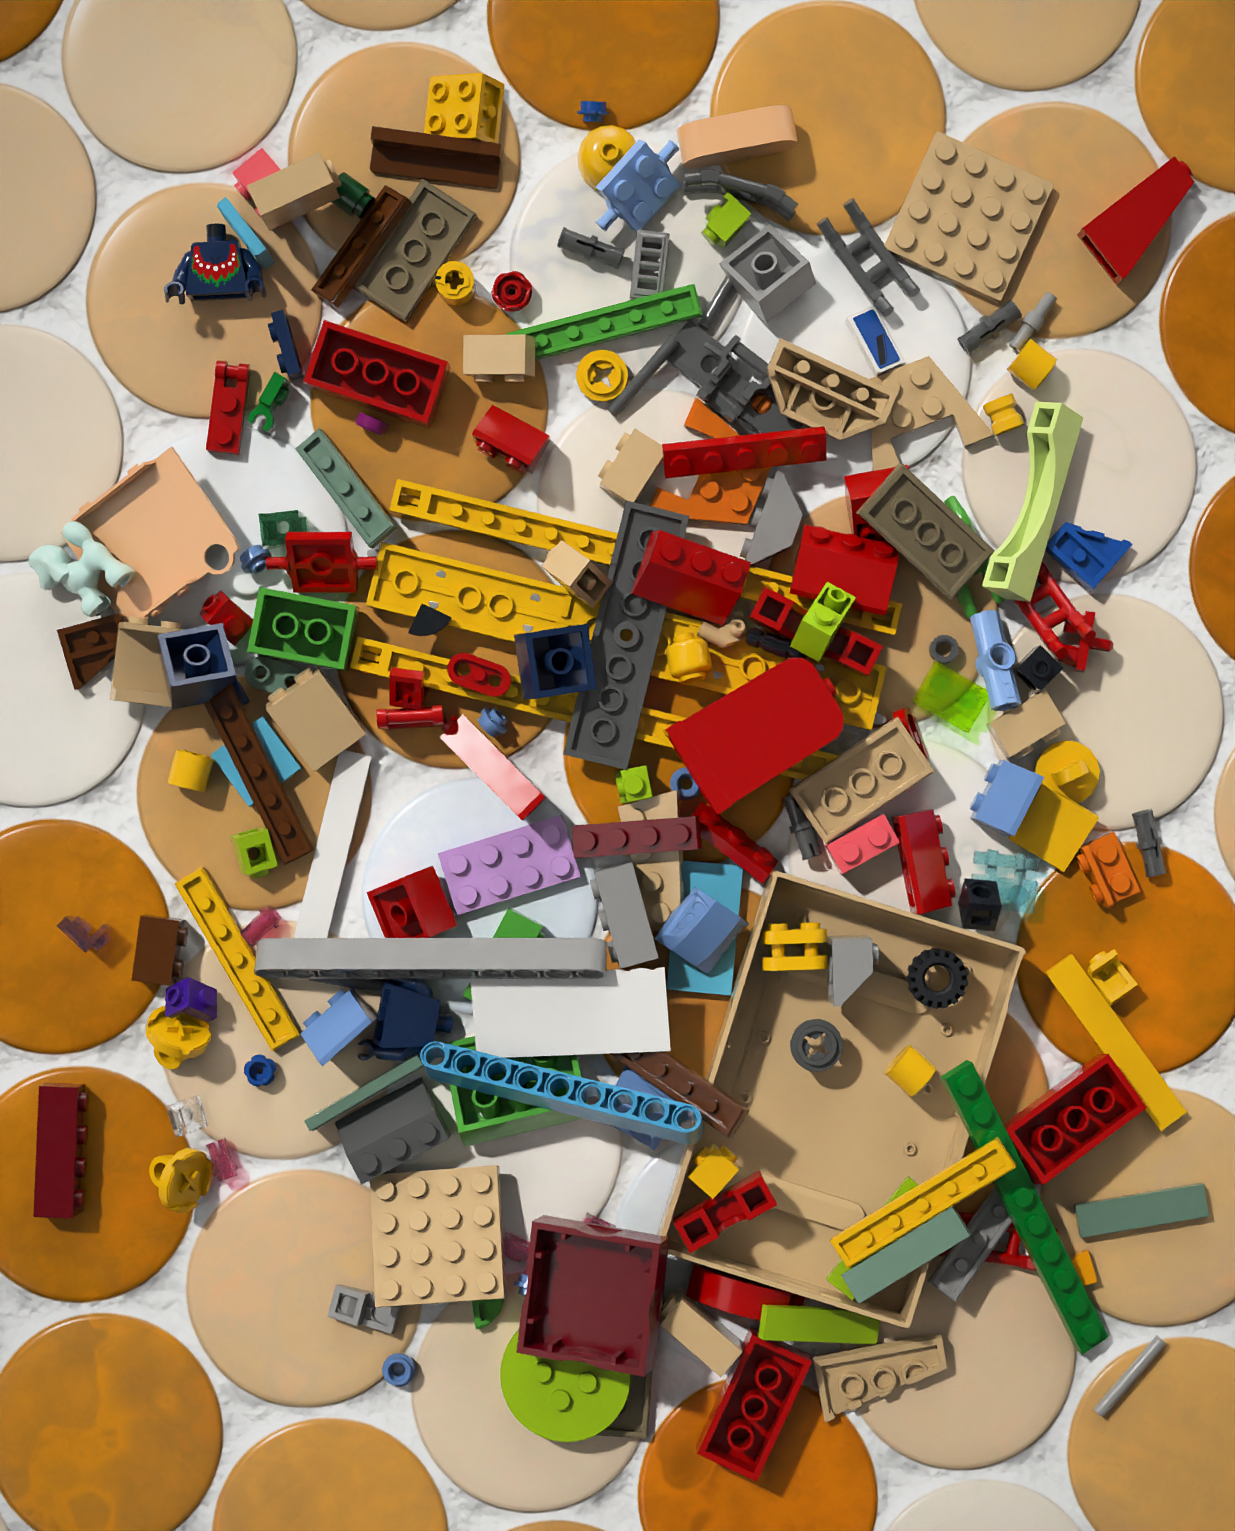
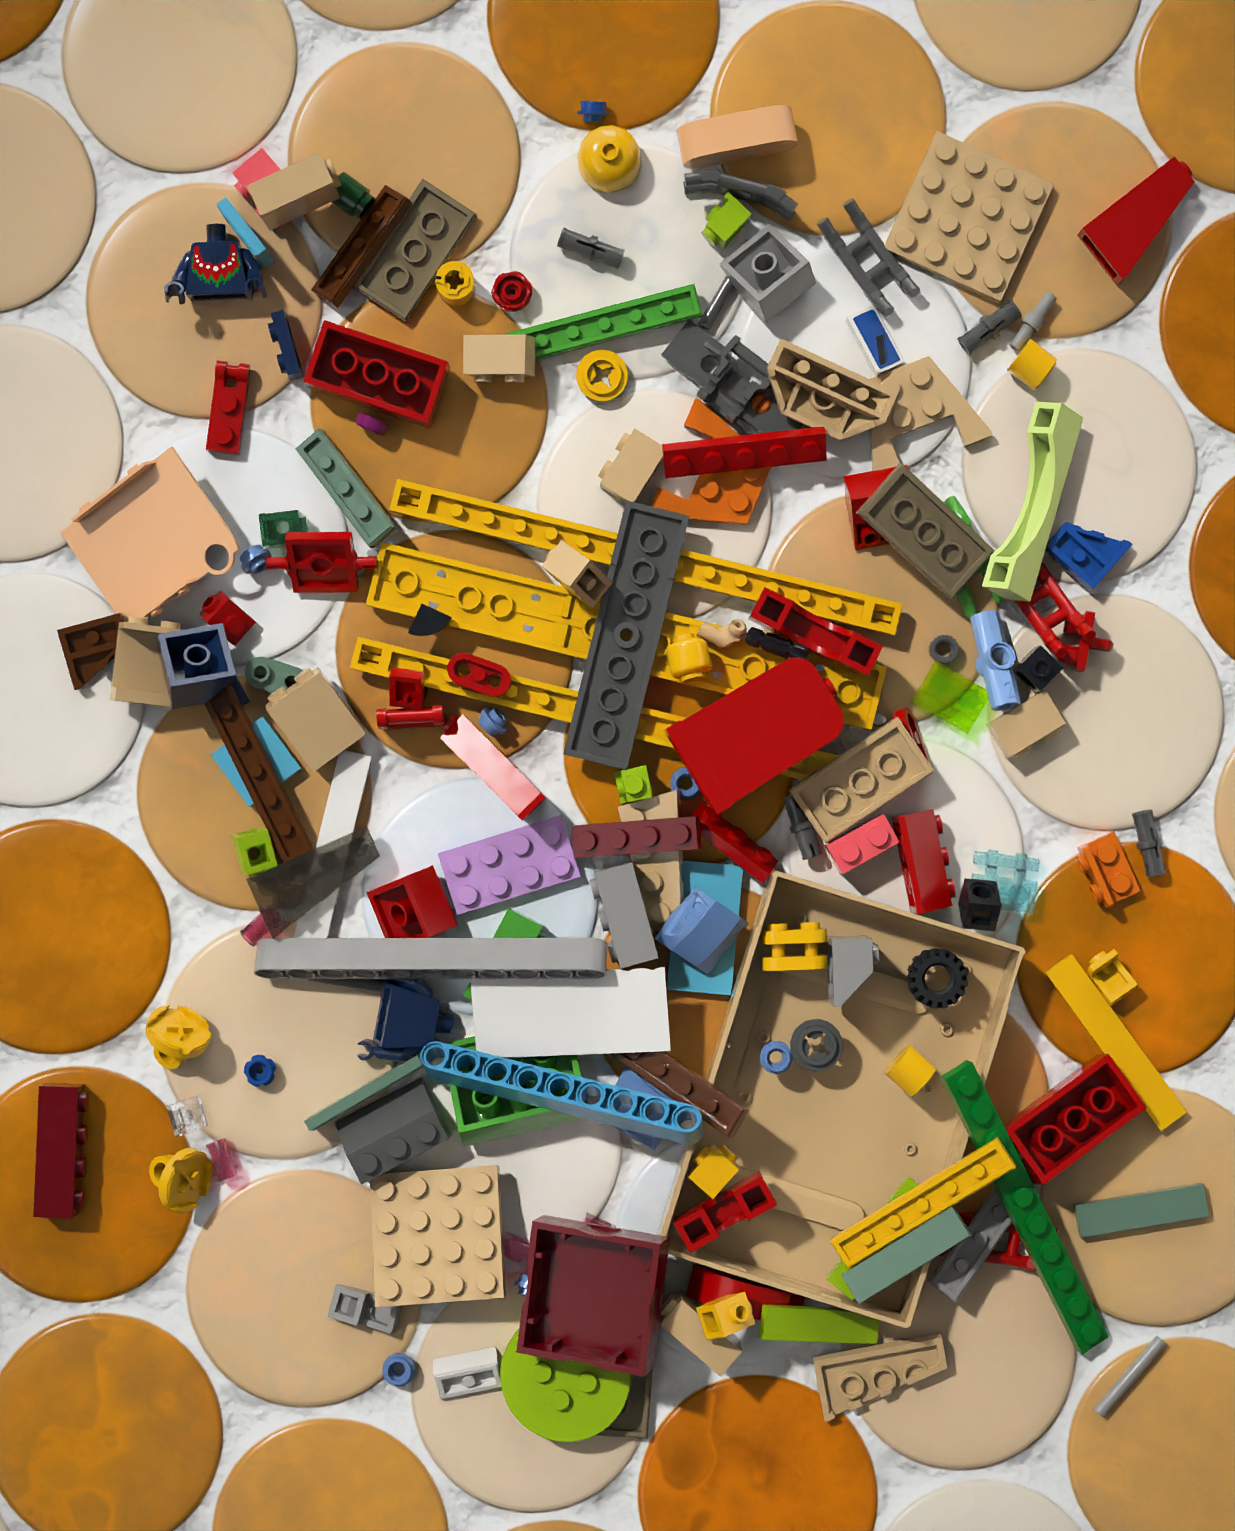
(79, 932): bracket -> none
(80, 576): light aqua animal -> none
(159, 950): reddish brown brick -> none
(190, 770): yellow piece -> none
(191, 998): dark purple bracket -> none
(237, 958): yellow tile -> none
(273, 395): green plate -> none
(302, 882): none -> clear smoke wing
(303, 629): bright green brick -> none
(337, 1025): medium blue slope -> none
(435, 157): reddish brown panel -> none
(465, 106): yellow bracket -> none
(467, 1372): none -> white slope
(486, 1311): bright green tile -> none
(510, 439): red slope -> none
(555, 661): dark blue slope -> none
(638, 186): light blue plate -> none
(643, 376): dark grey bar -> none
(649, 237): light grey slope -> none
(690, 577): red slope -> none
(725, 1315): none -> yellow brick
(753, 1405): red brick -> none
(774, 523): light grey slope -> none
(783, 1065): none -> medium blue plate
(822, 621): lime slope -> none
(848, 562): red slope -> none
(1003, 414): yellow wheel -> none
(1005, 797): medium blue slope -> none
(1054, 827): yellow tile -> none
(1069, 769): yellow tile -> none
(1084, 1267): light orange tile -> none

